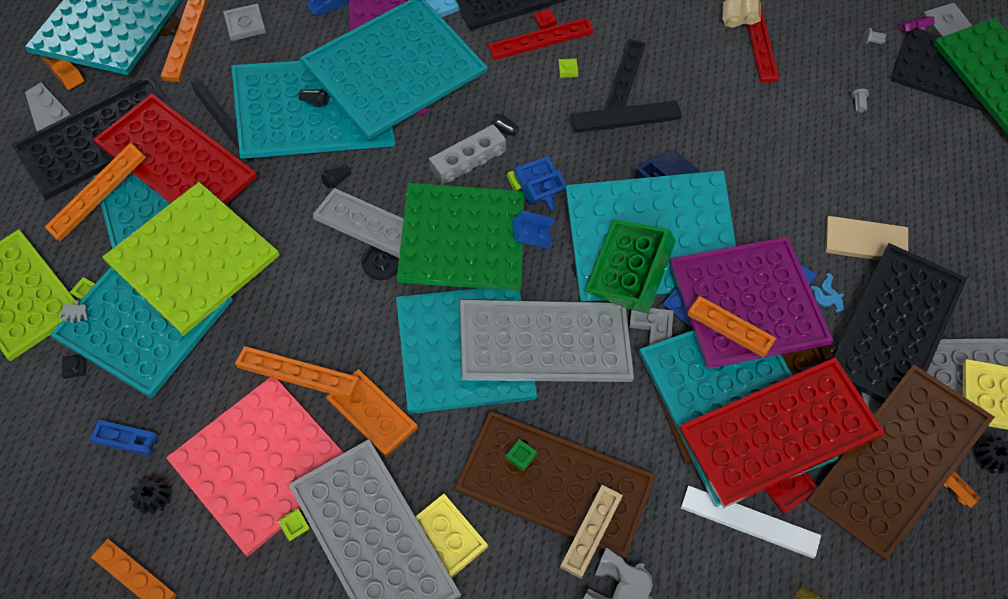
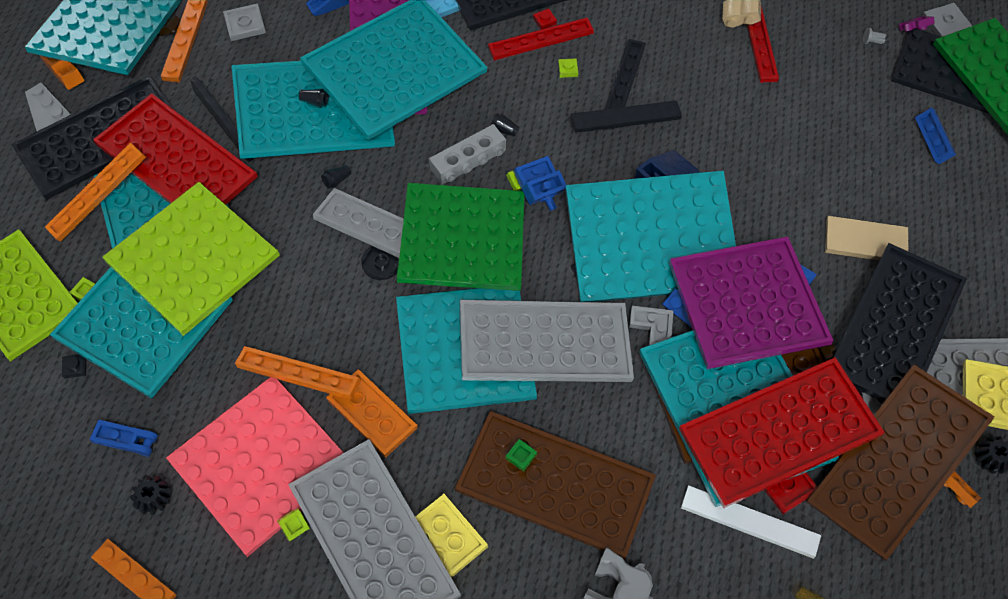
(73, 312): light grey piece -> none
(533, 229): blue bracket -> none
(591, 531): tan plate -> none
(631, 265): green slope -> none
(731, 326): orange plate -> none
(832, 298): dark azure piece -> none
(860, 97): light grey piece -> none
(935, 136): none -> blue plate

